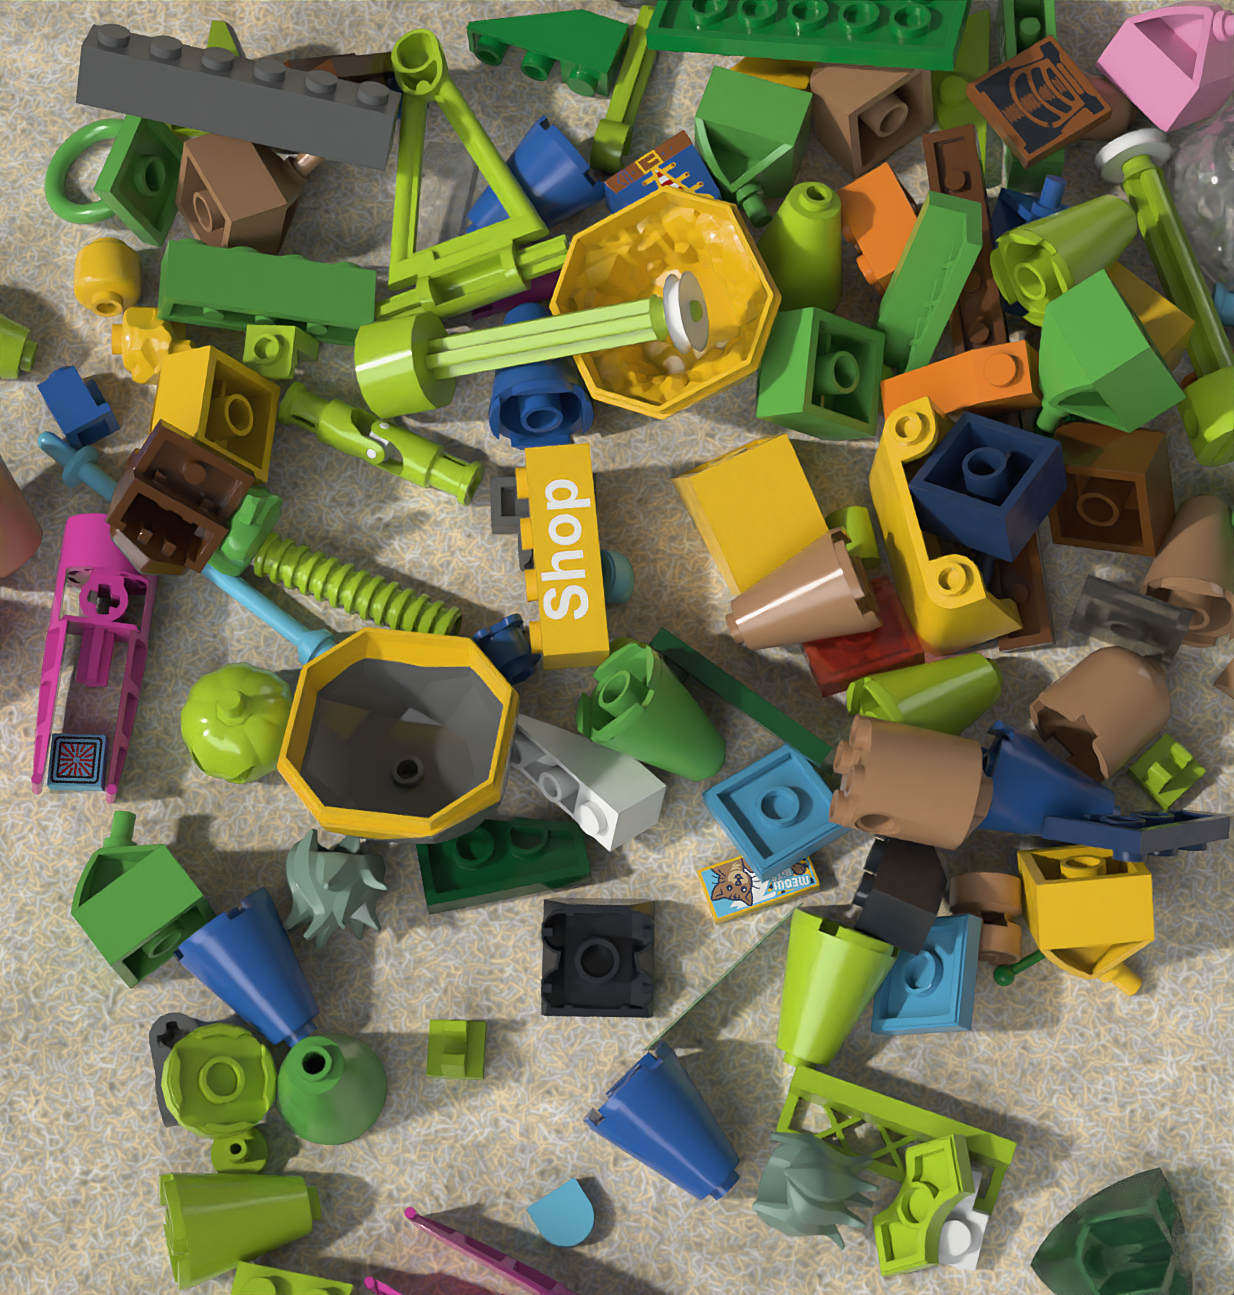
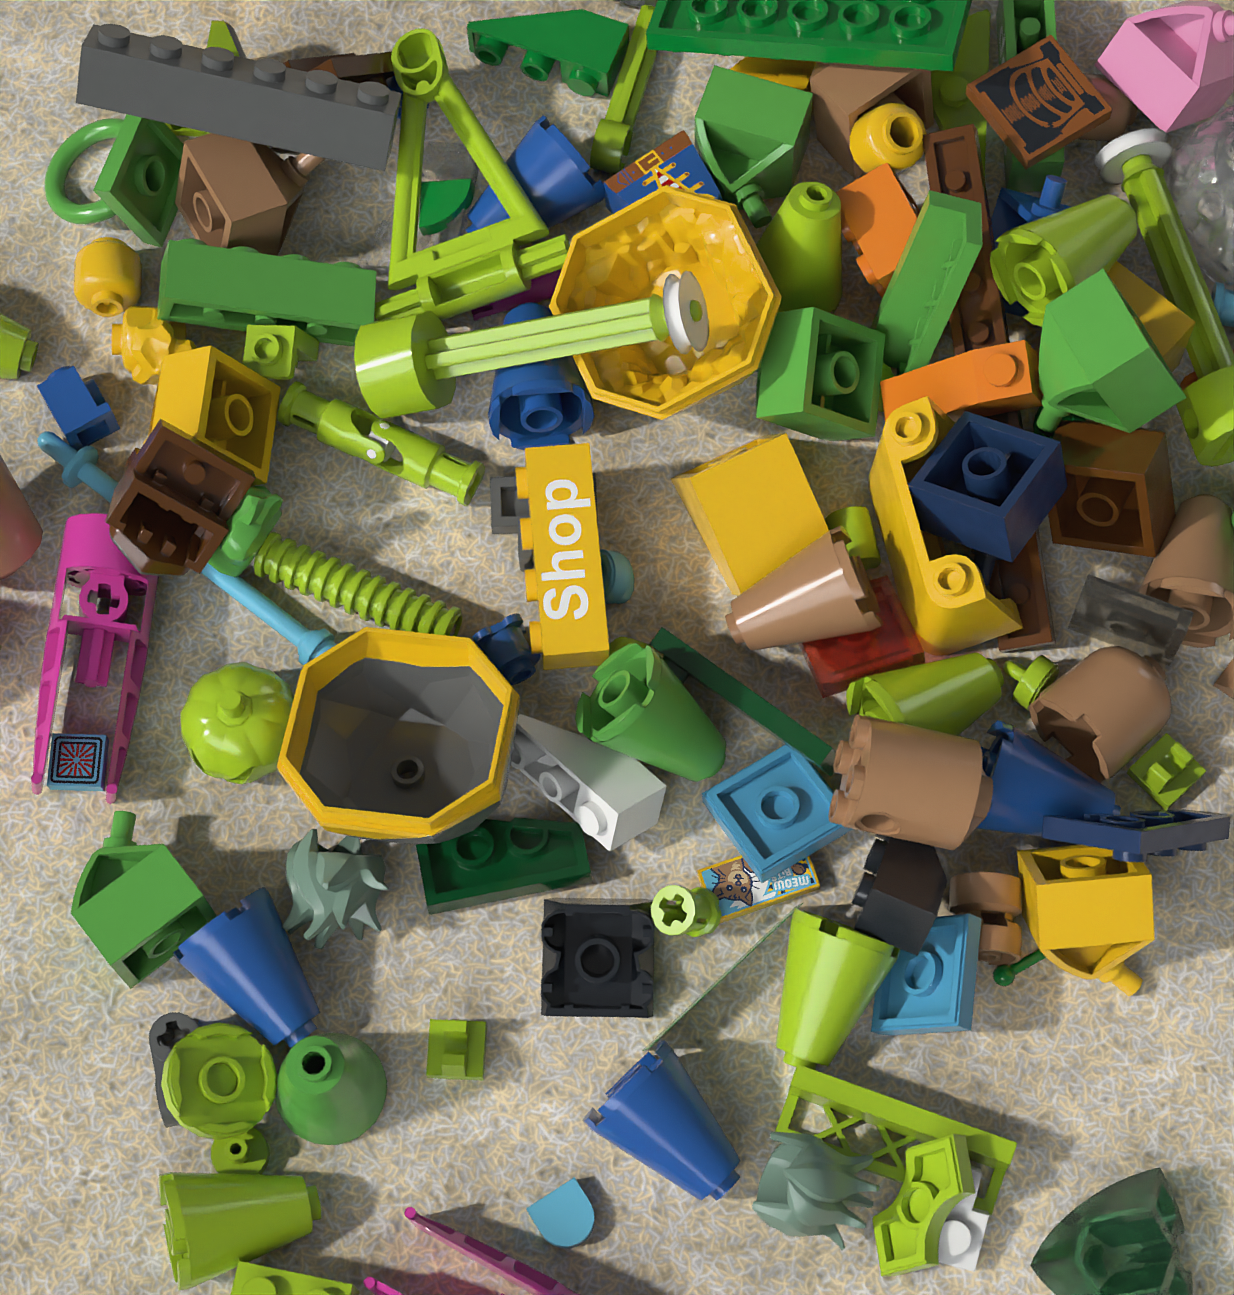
(443, 202): none -> green tile
(683, 916): none -> lime bush
(888, 136): none -> yellow head
(1032, 679): none -> lime tile

